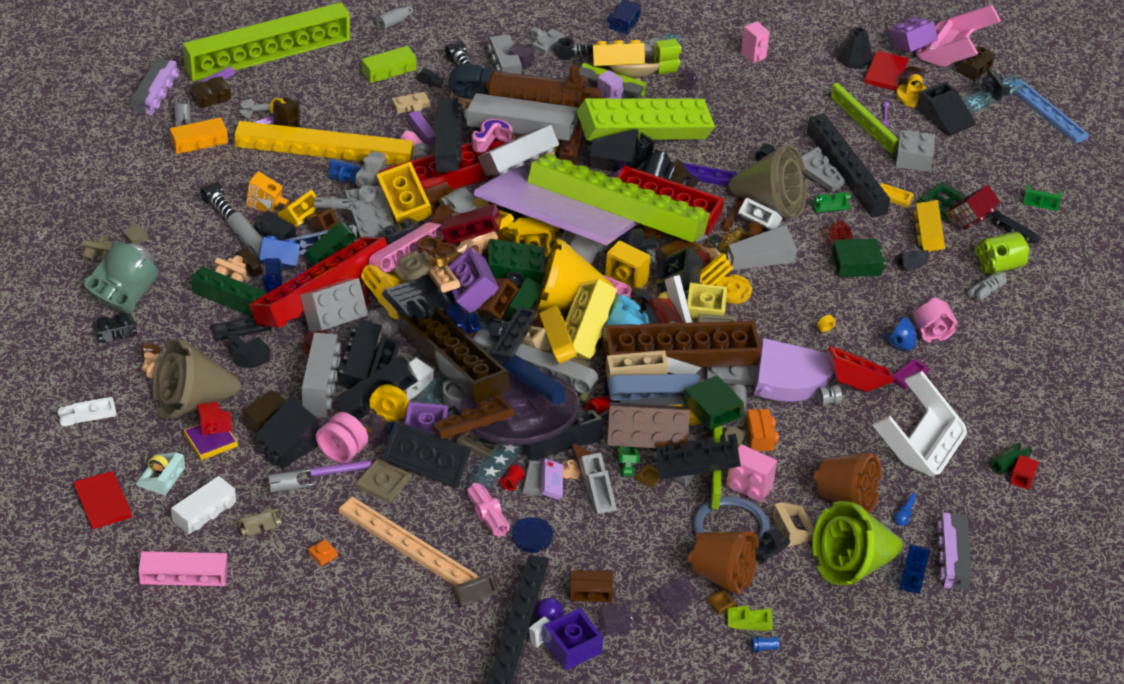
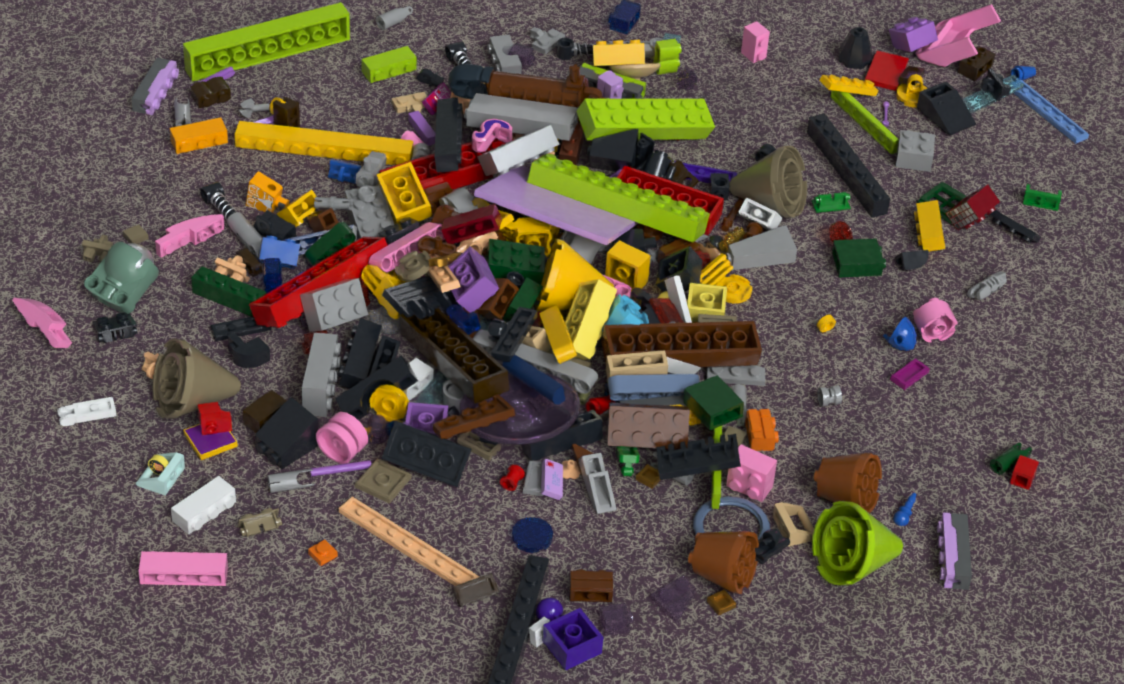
(42, 316): none -> bright pink slope
(102, 499): red tile -> none
(151, 347): reddish brown hose -> none
(191, 230): none -> bright pink slope
(439, 92): none -> magenta tile
(488, 509): bright pink piece -> none
(497, 464): clear light blue tile -> none
(719, 185): none -> black brick
(743, 618): lime slope -> none
(764, 643): blue pin -> none
(790, 372): lavender brick -> none
(821, 171): light grey wing -> none
(849, 85): none -> yellow plate
(857, 370): red wedge -> none
(898, 195): yellow tile -> none
(914, 568): clear blue brick -> none
(934, 436): white windscreen -> none
(1002, 253): lime cylinder -> none
(1023, 72): none -> blue cone

